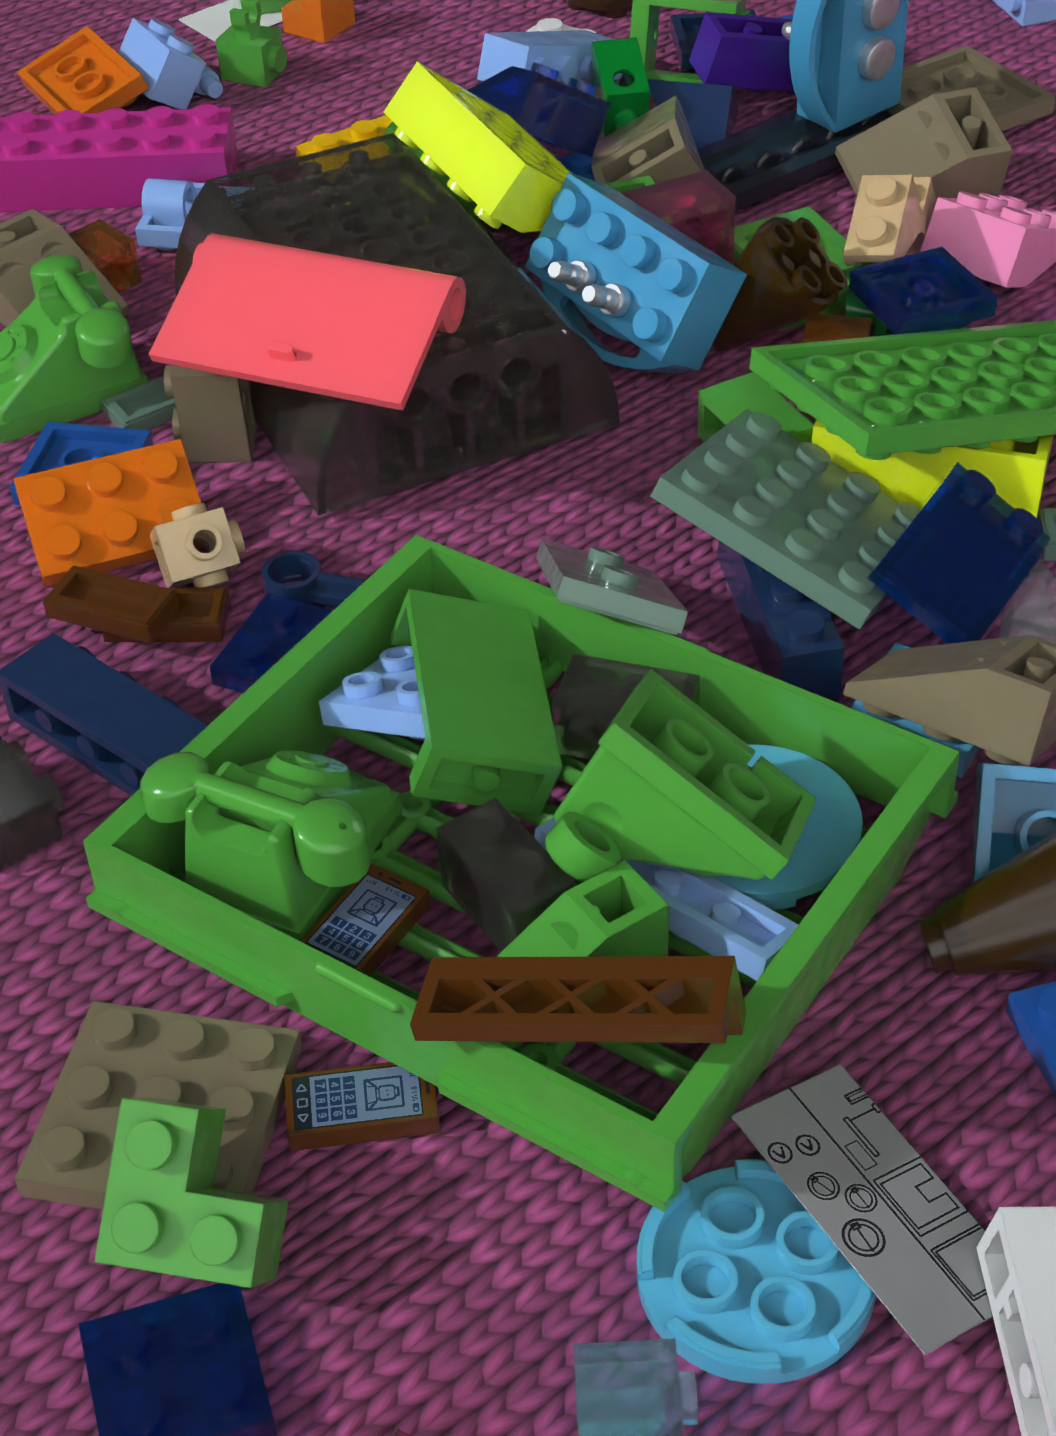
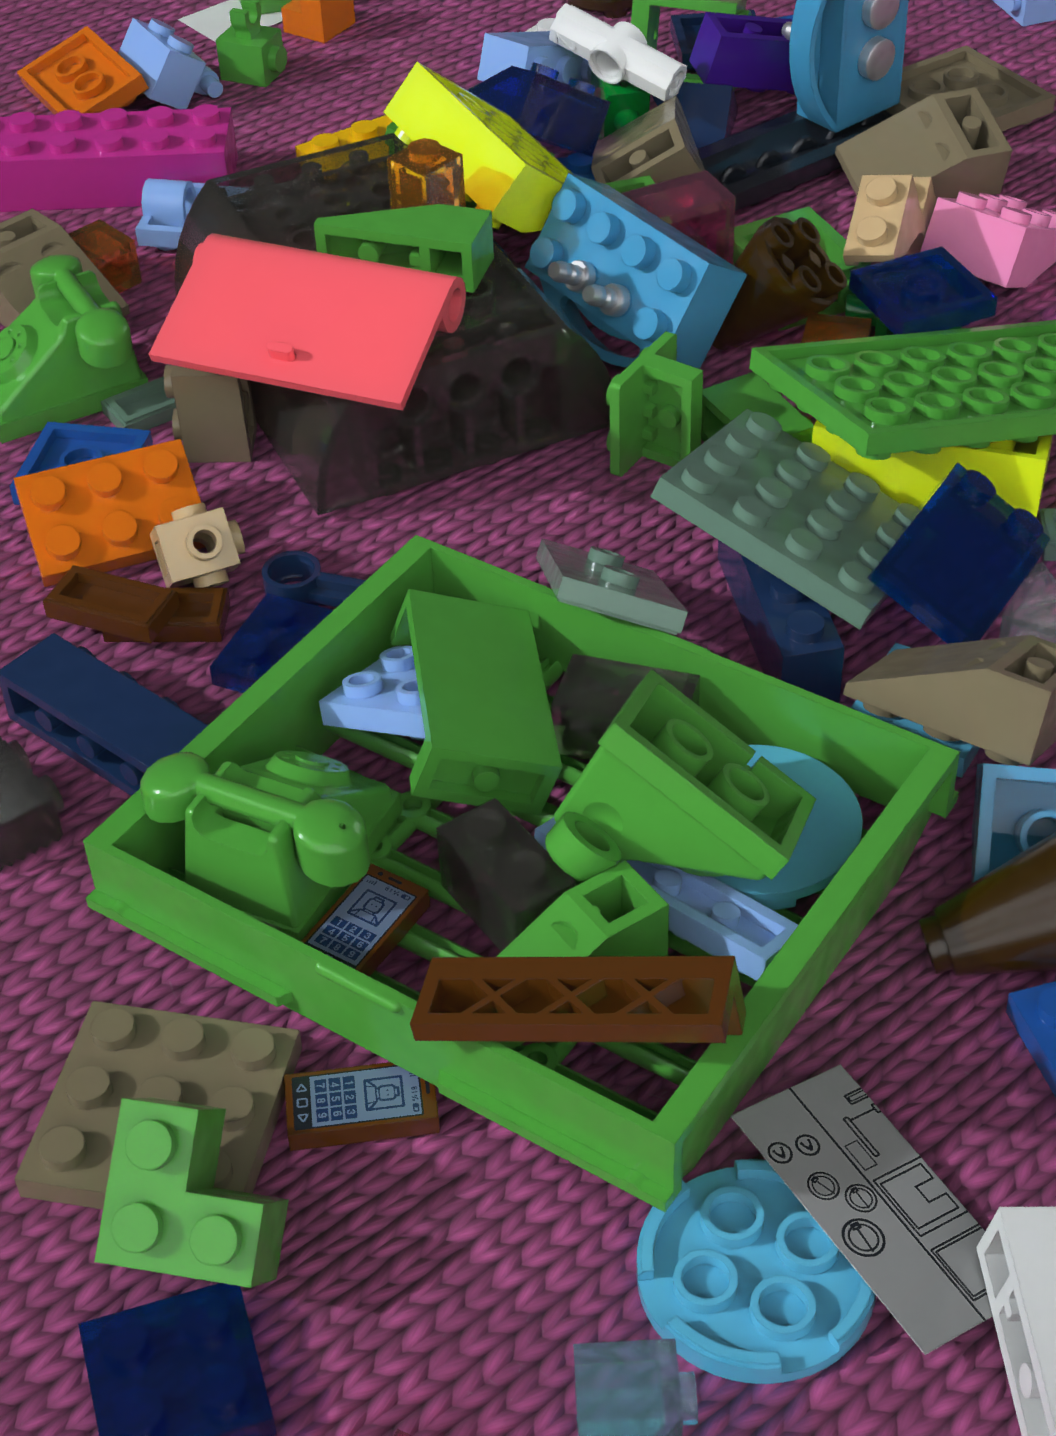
(419, 237): none -> bright green slope
(426, 175): none -> clear orange brick
(617, 52): none -> white piece
(654, 408): none -> bright green bracket

